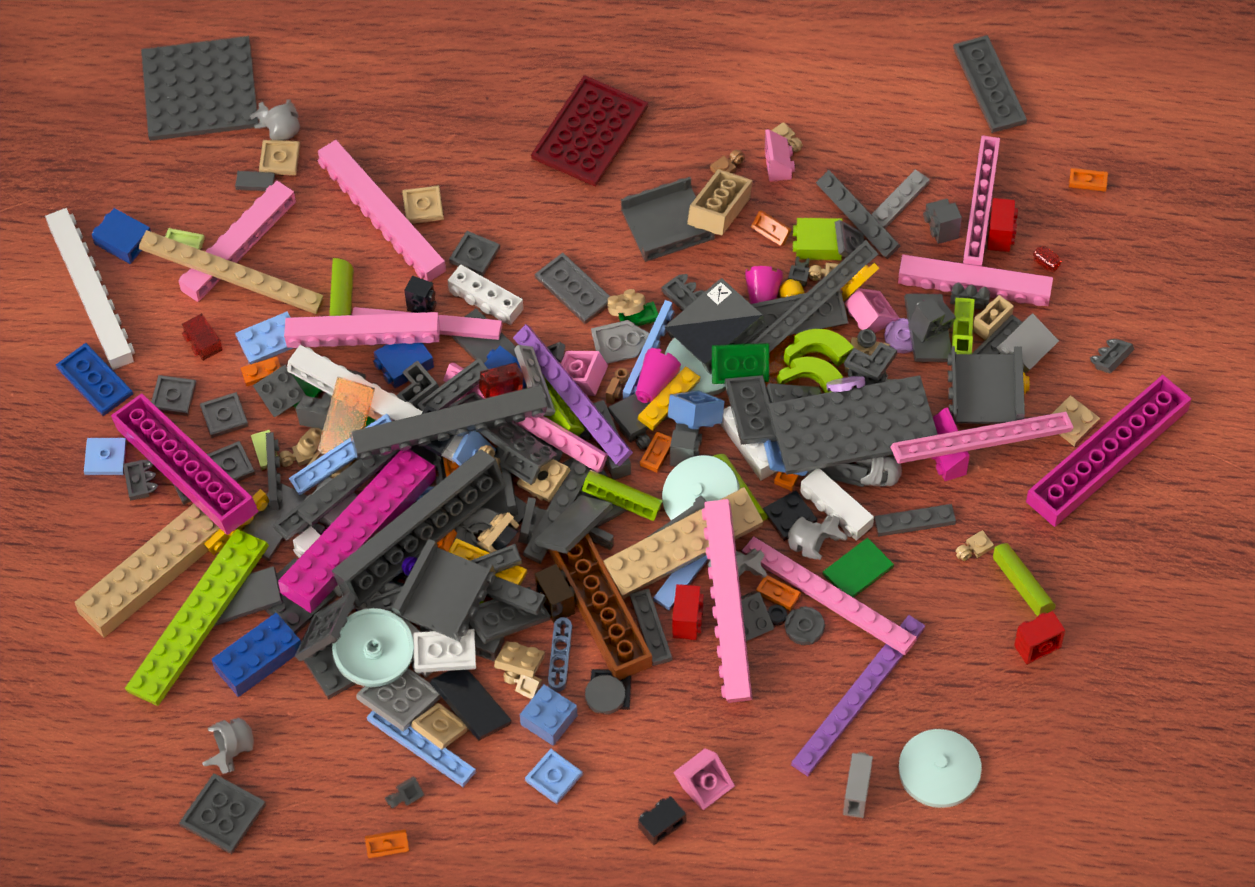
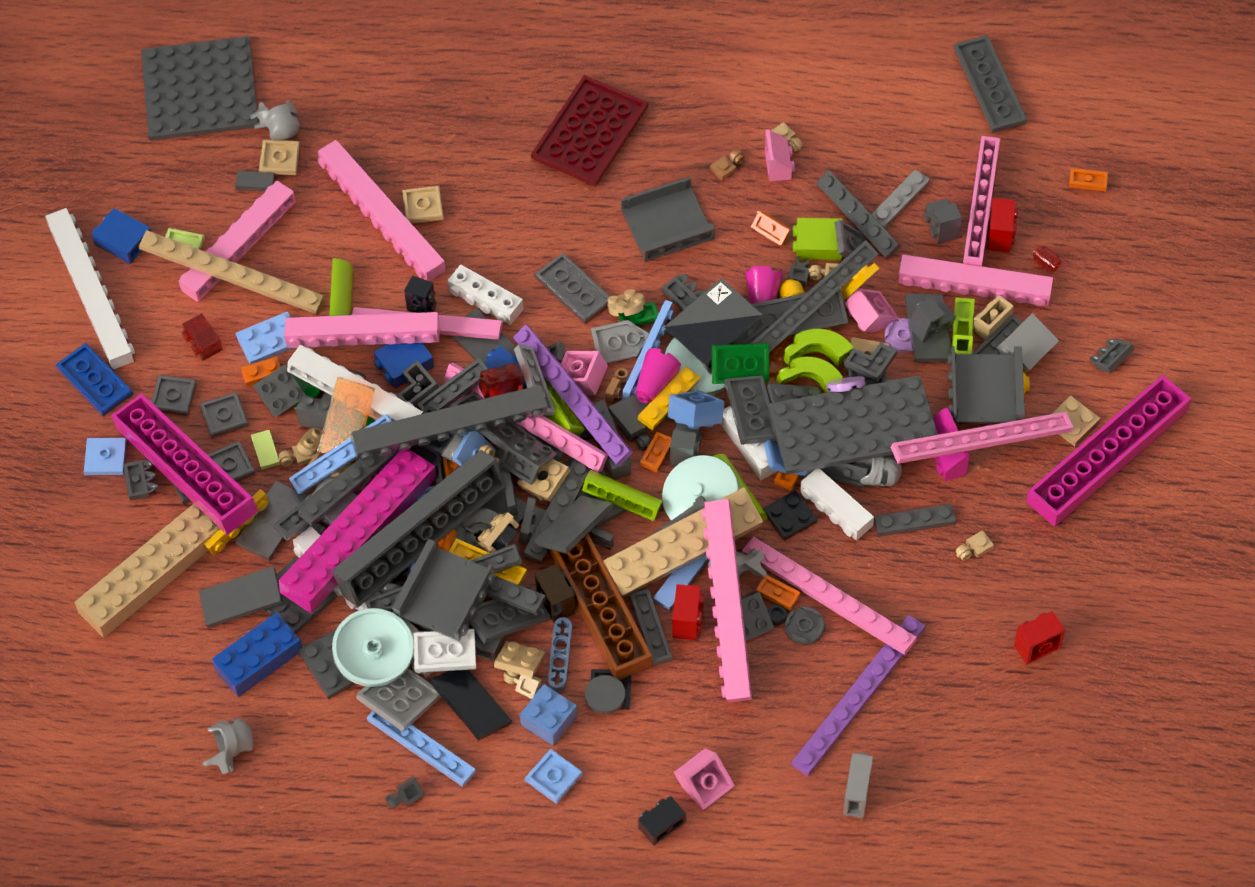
(196, 617): lime plate -> none
(222, 813): dark grey plate -> none
(274, 478): dark grey plate -> none
(325, 626): dark grey plate -> none
(386, 843): orange plate -> none
(408, 564): dark purple plate -> none
(439, 726): tan plate -> none
(474, 253): dark grey plate -> none
(719, 202): tan brick -> none
(810, 536): light grey piece -> none
(858, 568): green tile -> none
(866, 338): dark grey plate -> none
(939, 768): light aqua dish -> none
(981, 297): dark grey plate -> none
(1022, 579): lime brick -> none

